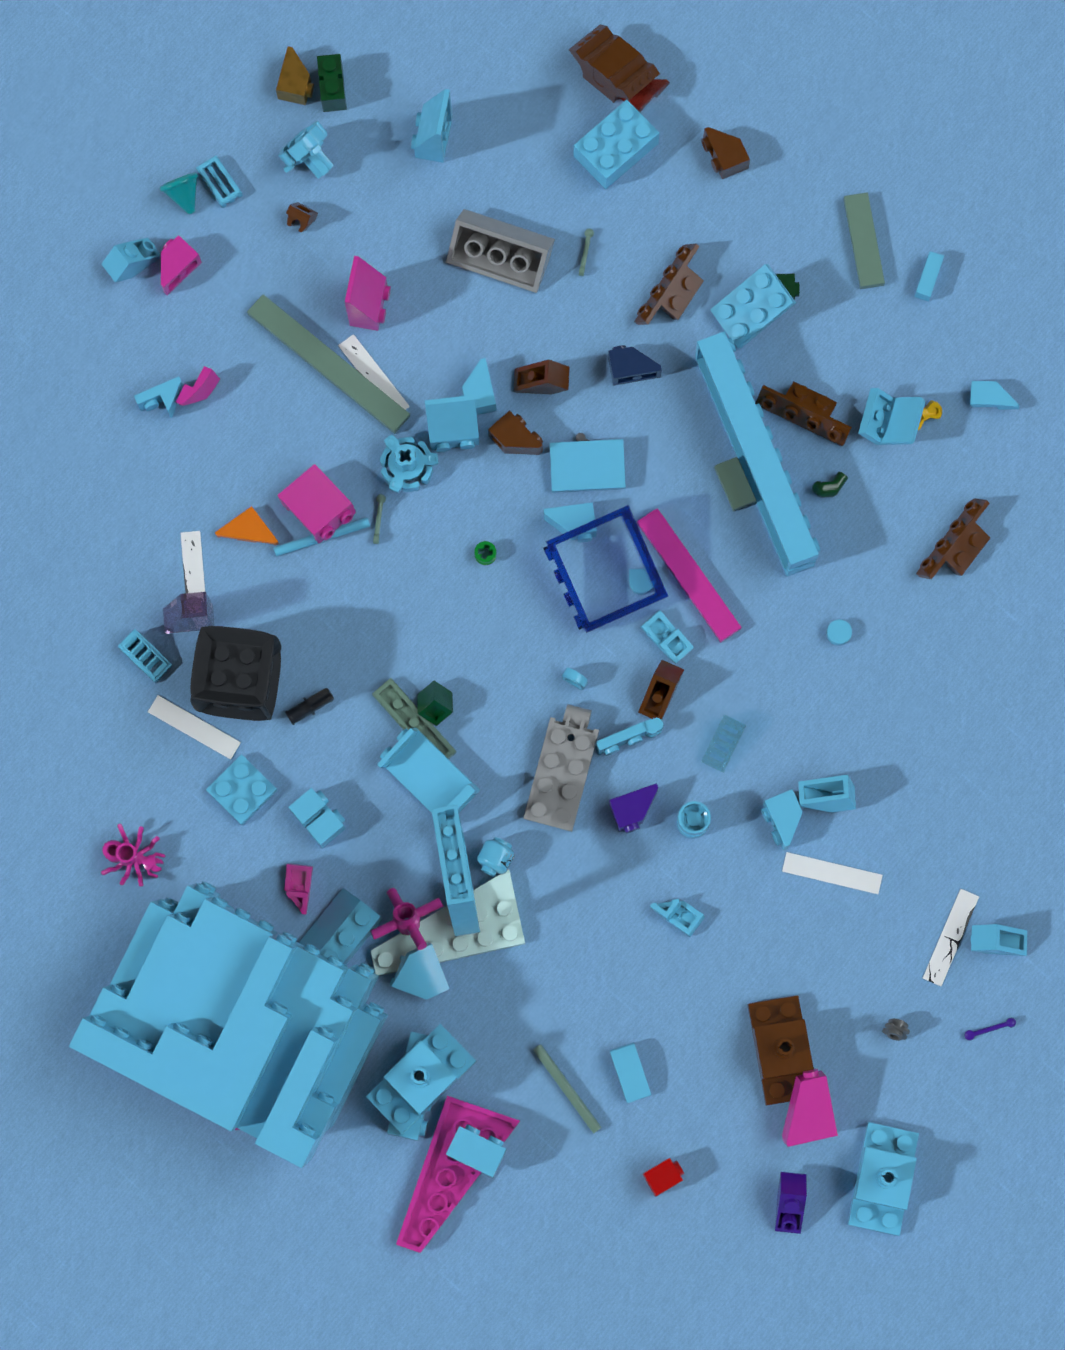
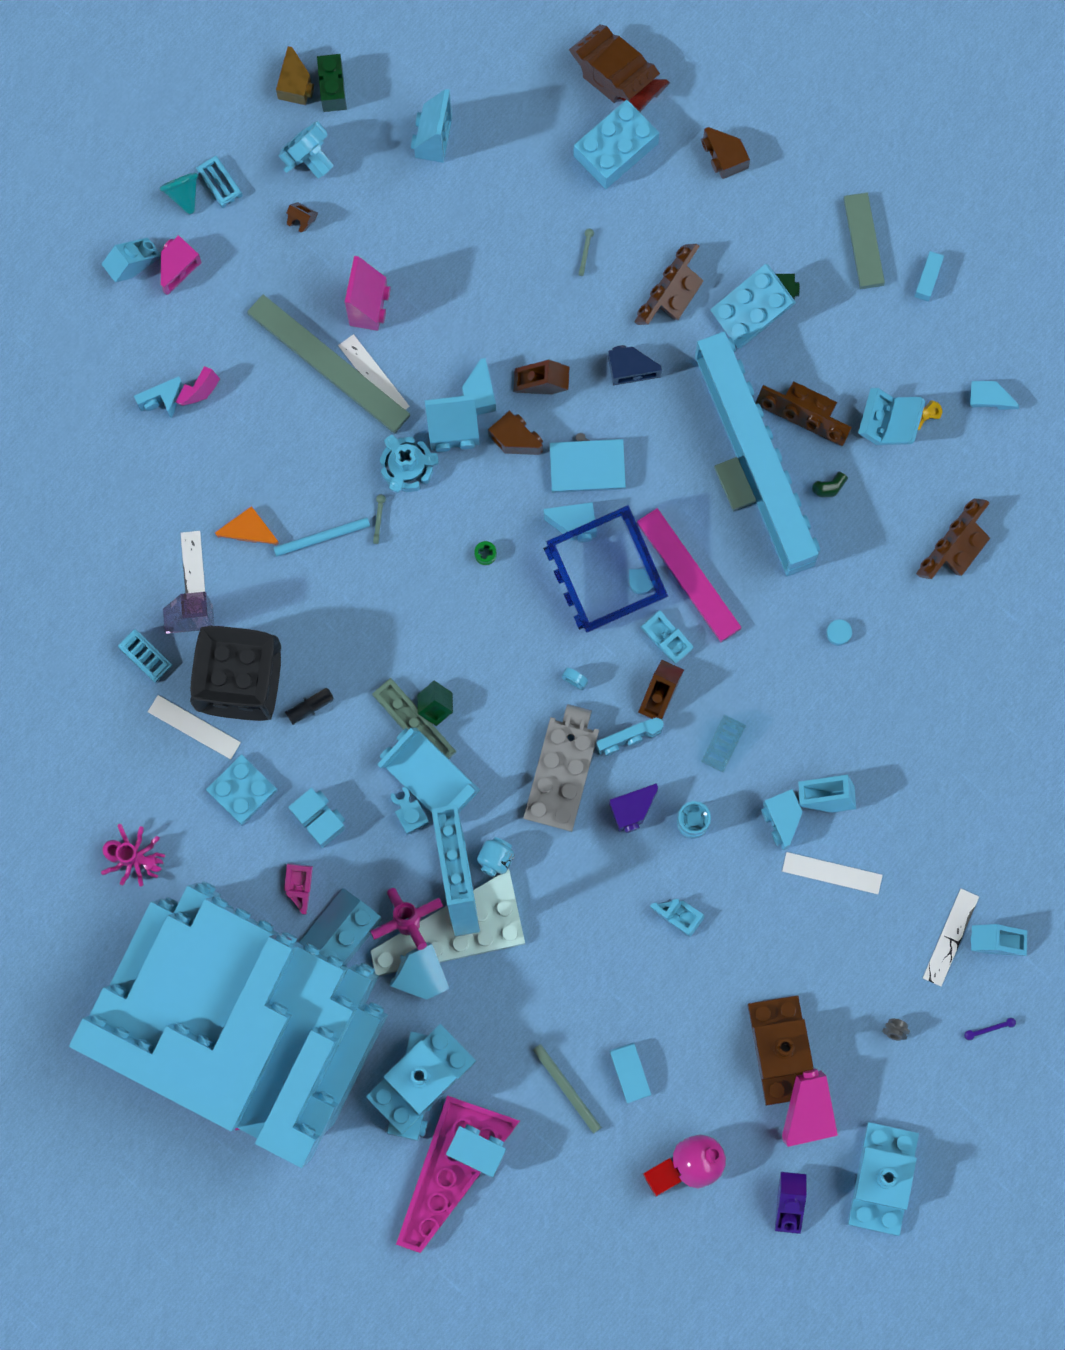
(317, 503): dark pink panel -> none
(410, 814): none -> medium azure plate
(499, 250): light grey slope -> none
(699, 1160): none -> dark pink cylinder

